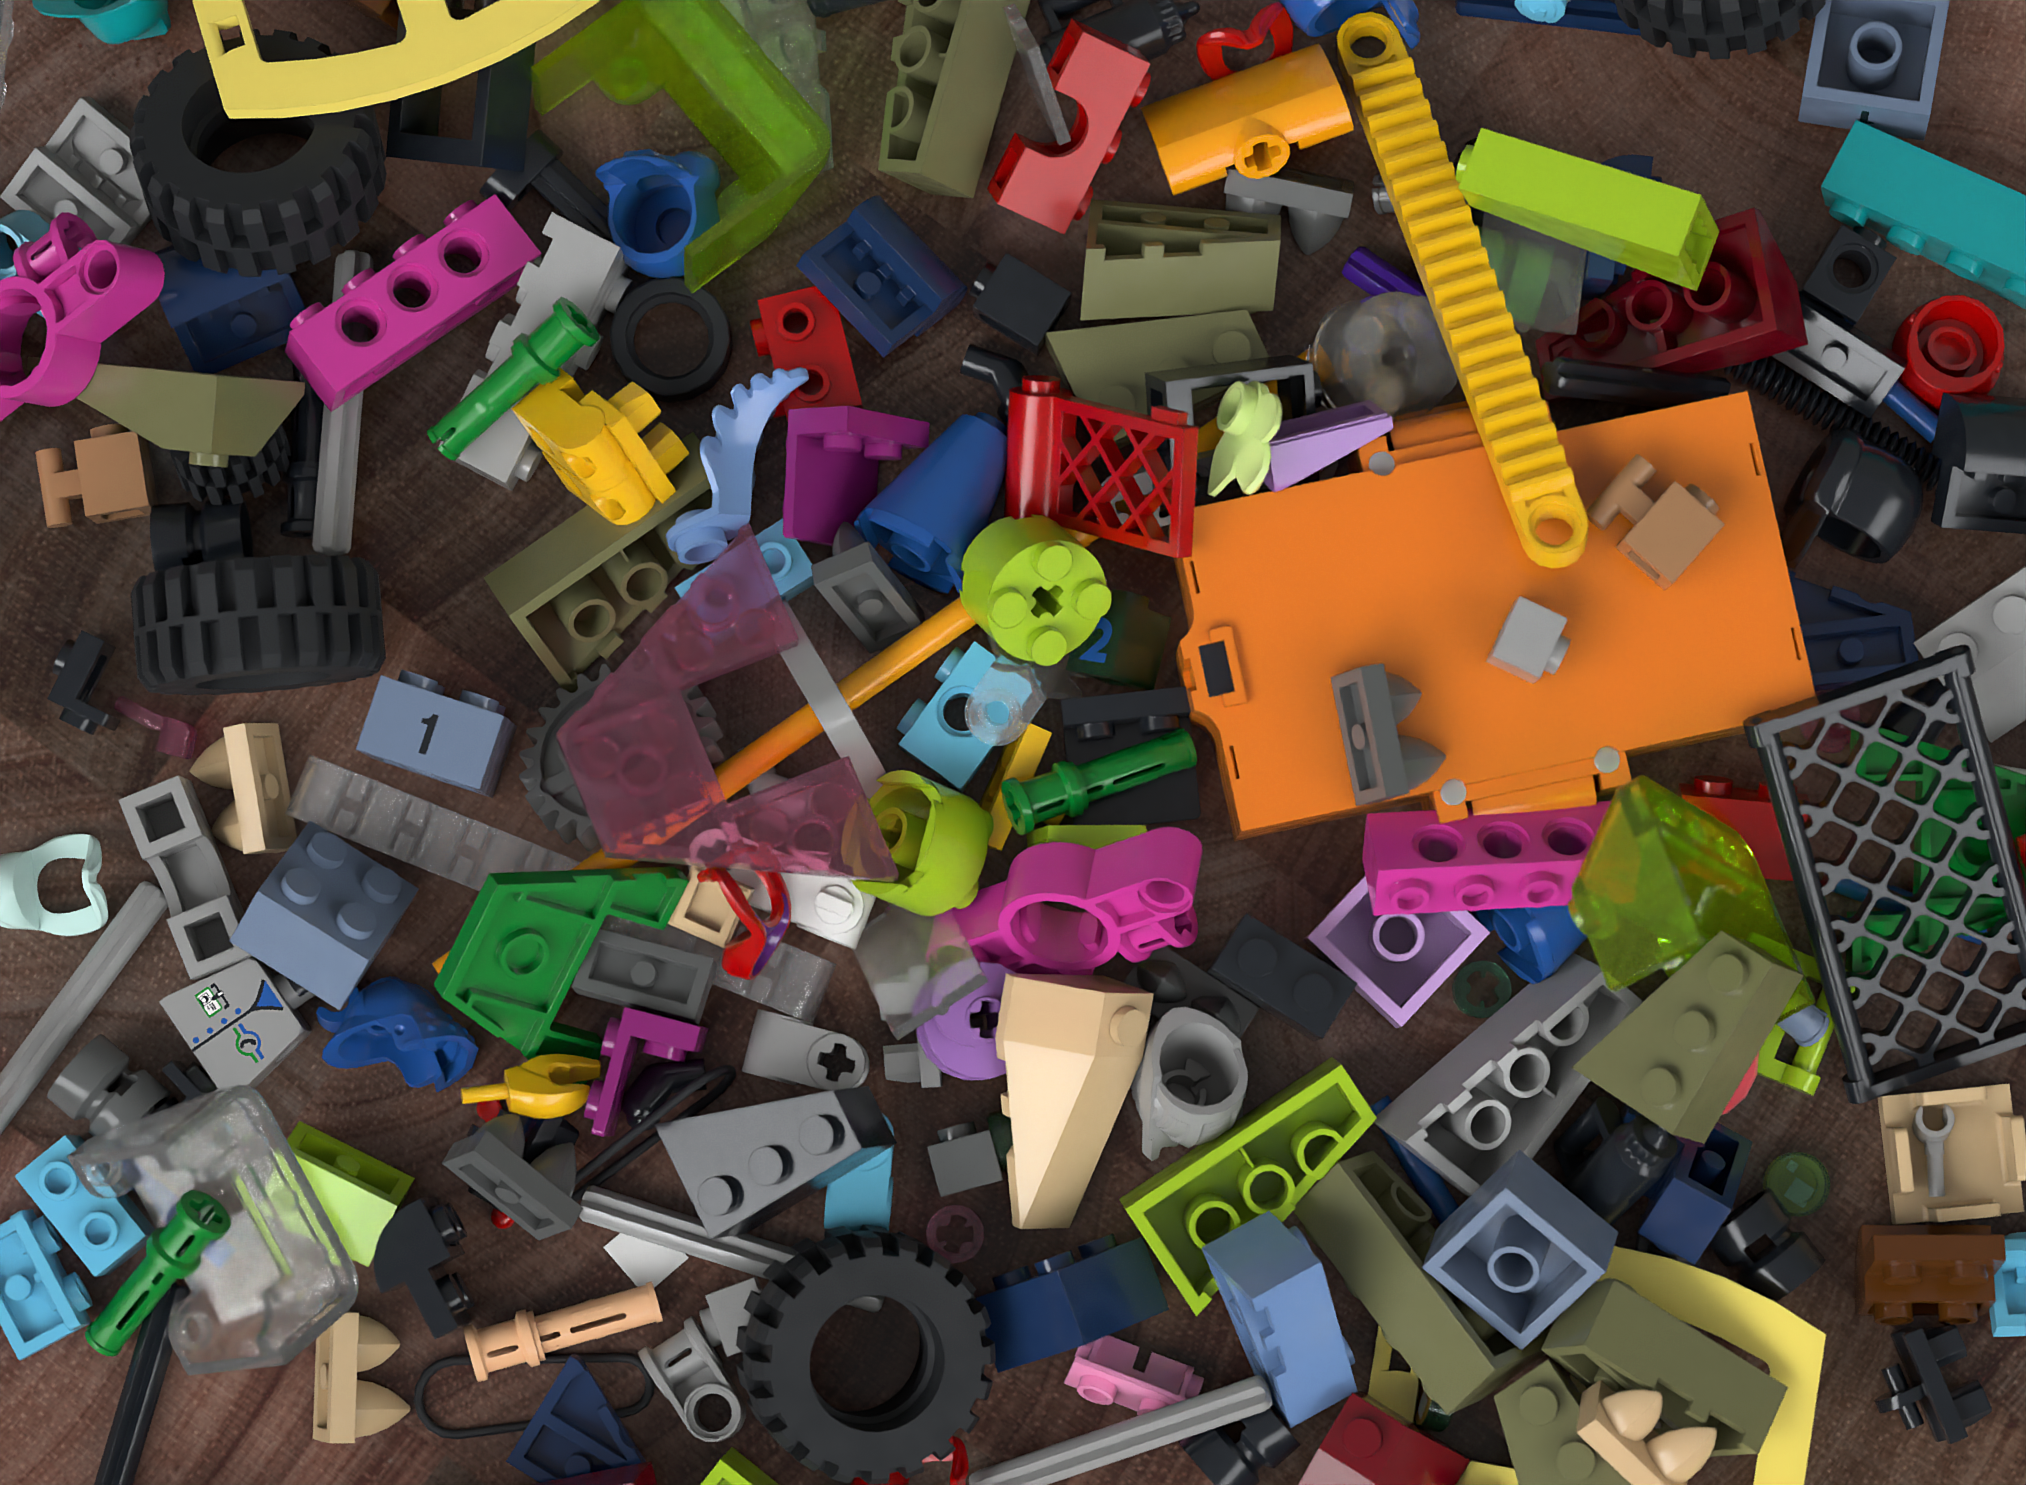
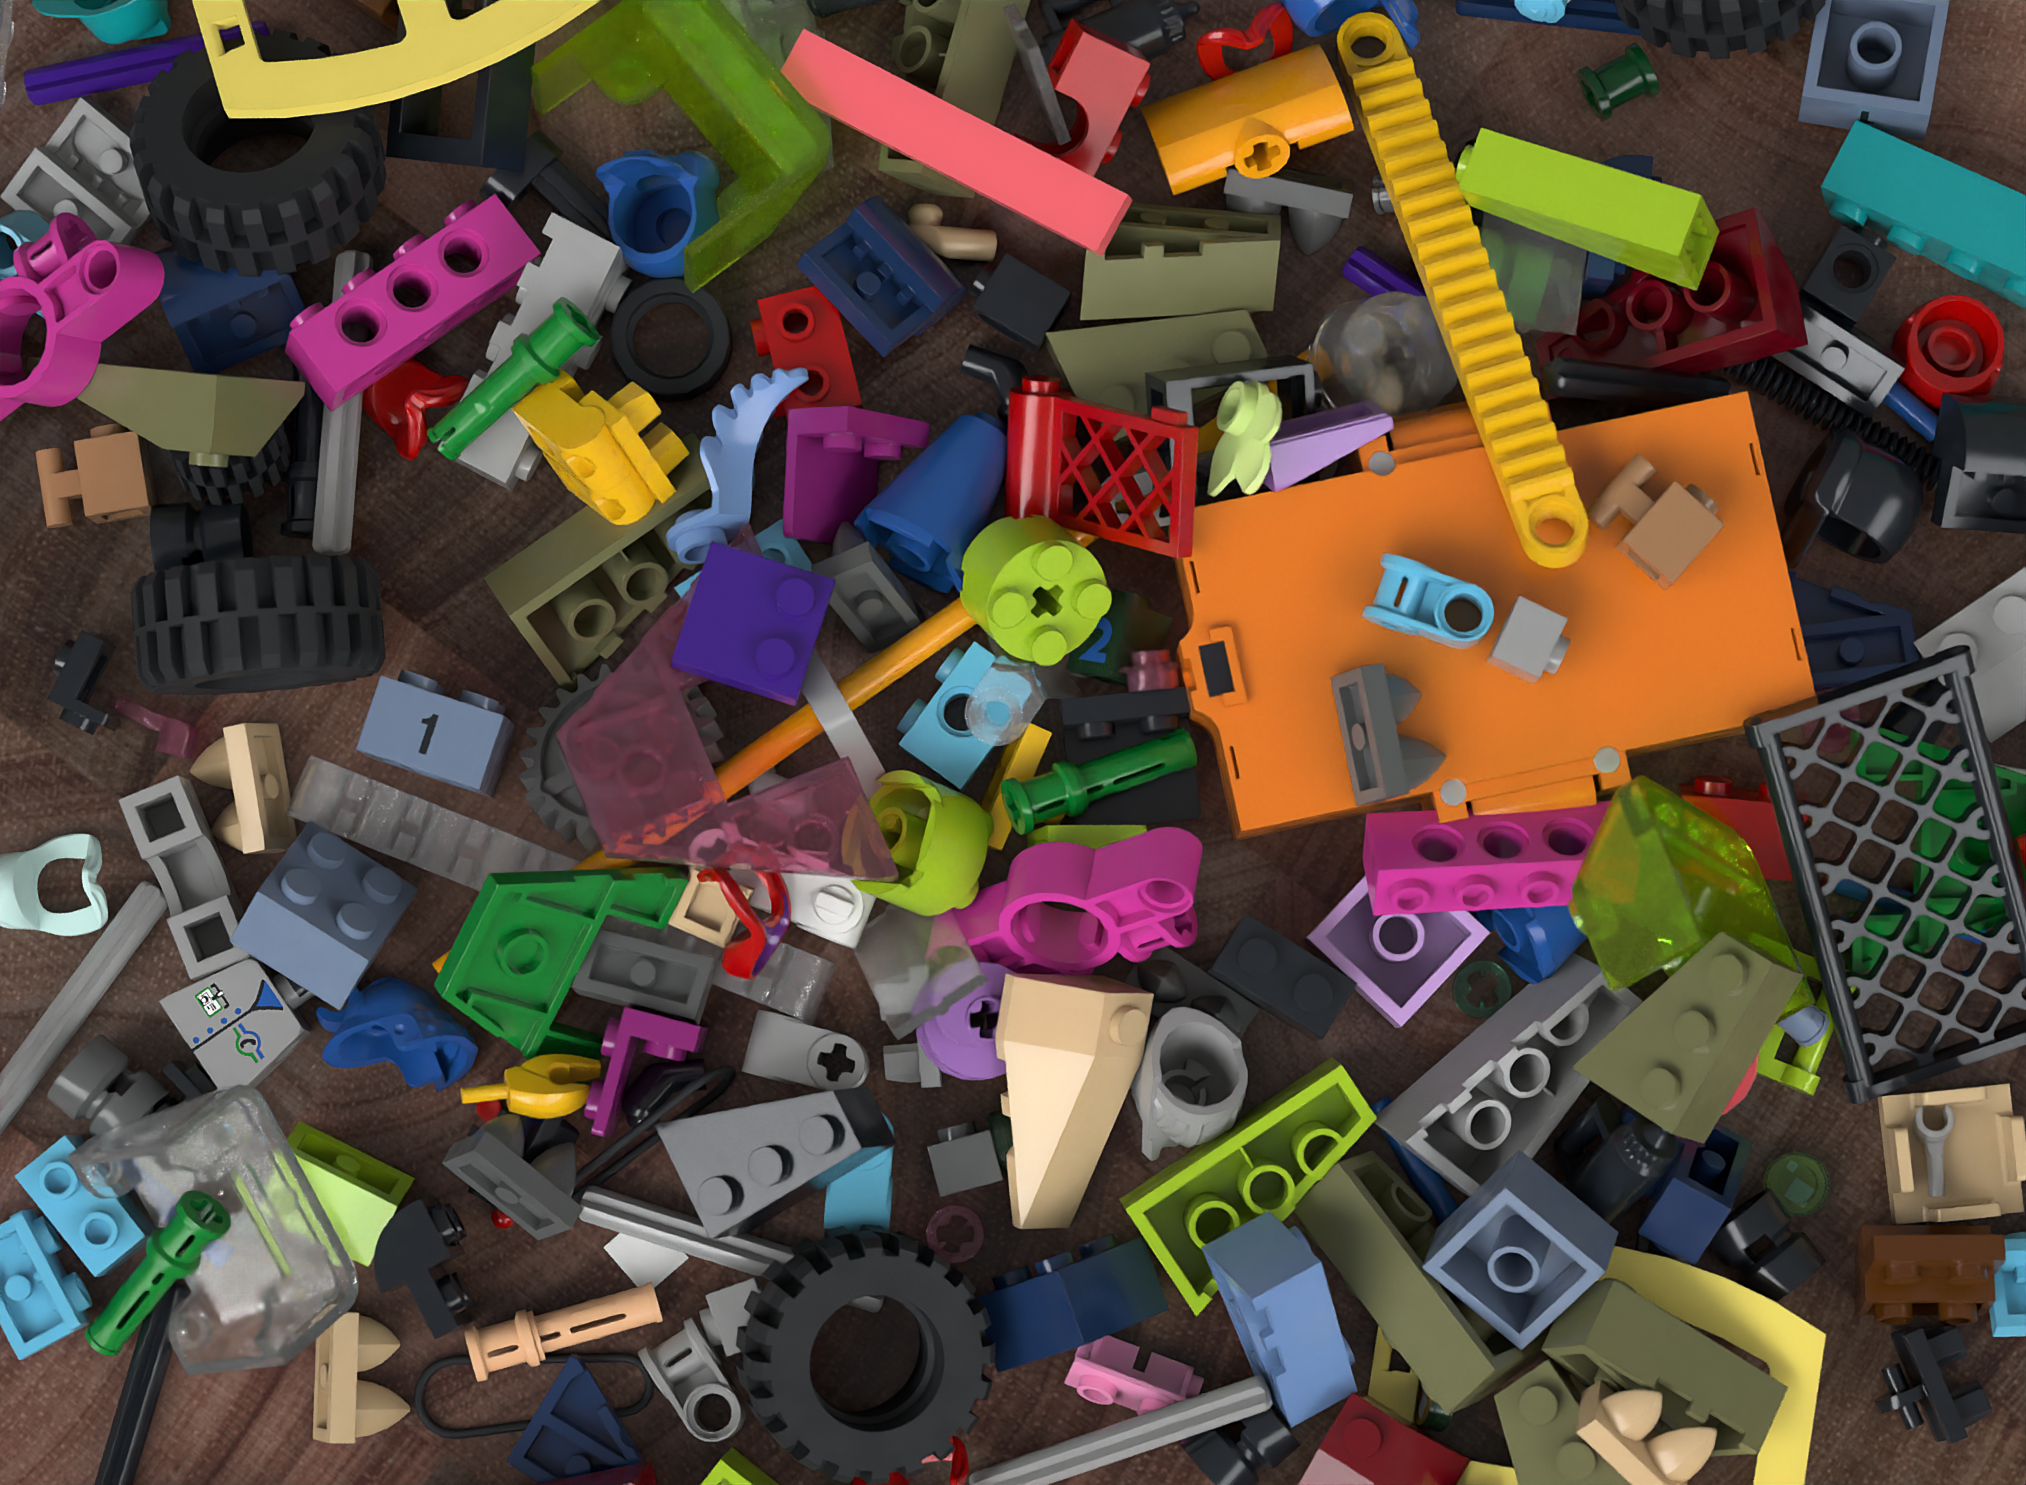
(114, 68): none -> dark purple axle
(401, 399): none -> red piece
(753, 623): none -> dark purple plate
(951, 241): none -> tan arm
(955, 143): none -> coral tile
(1151, 671): none -> clear pink plate
(1424, 603): none -> medium azure piece
(1618, 82): none -> dark green bush

